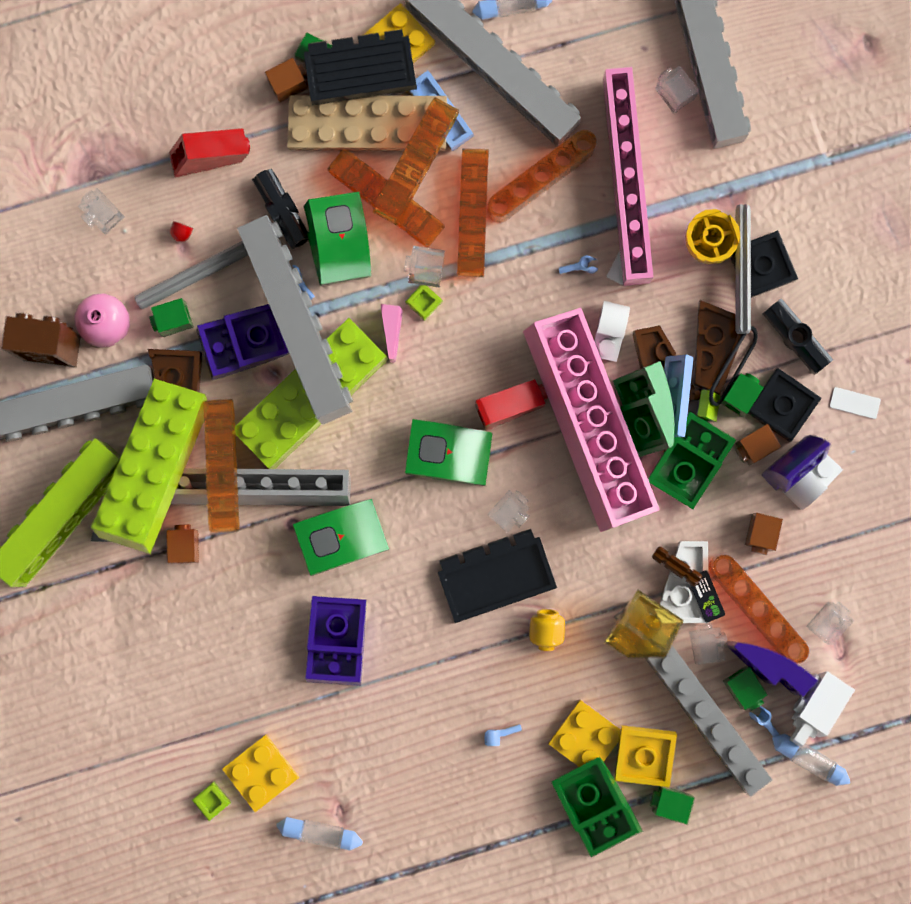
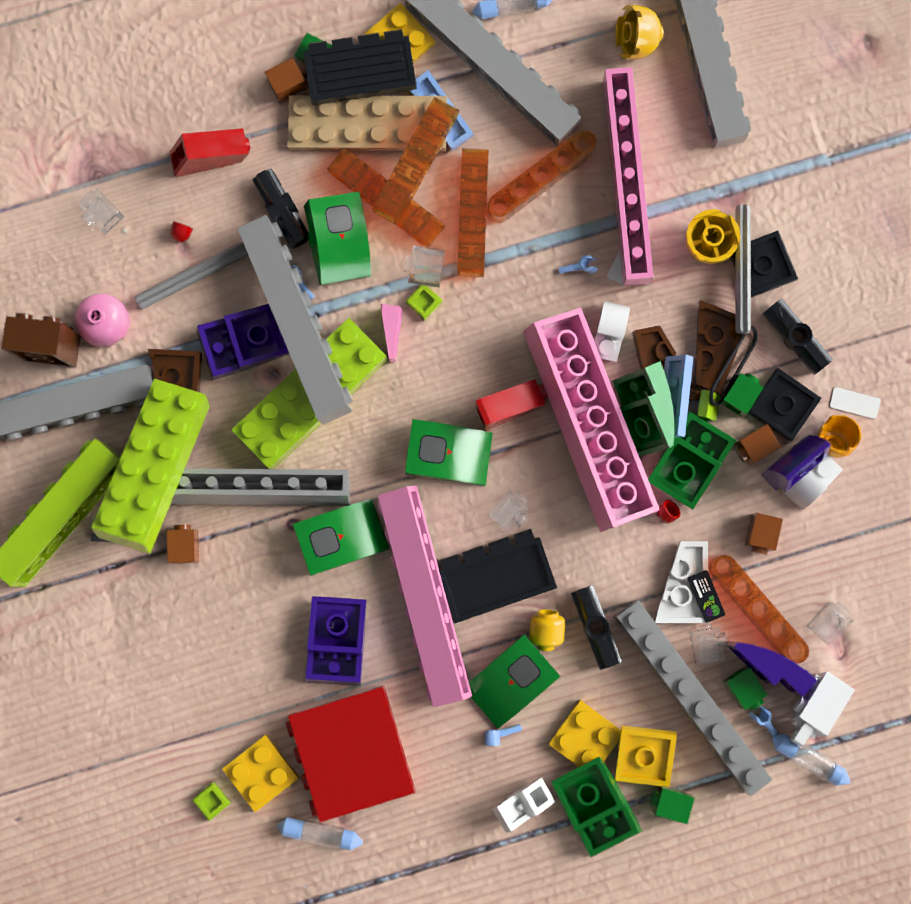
(171, 317): green brick -> none
(221, 466): clear orange beam -> none
(350, 754): none -> red panel
(424, 596): none -> bright pink brick
(512, 681): none -> green slope
(523, 804): none -> white brick
(602, 644): none -> black piece
(637, 32): none -> yellow cylinder
(644, 629): clear yellow slope -> none
(668, 512): none -> red hinge
(676, 88): clear brick -> none
(677, 566): reddish brown axle -> none
(842, 434): none -> light orange hair

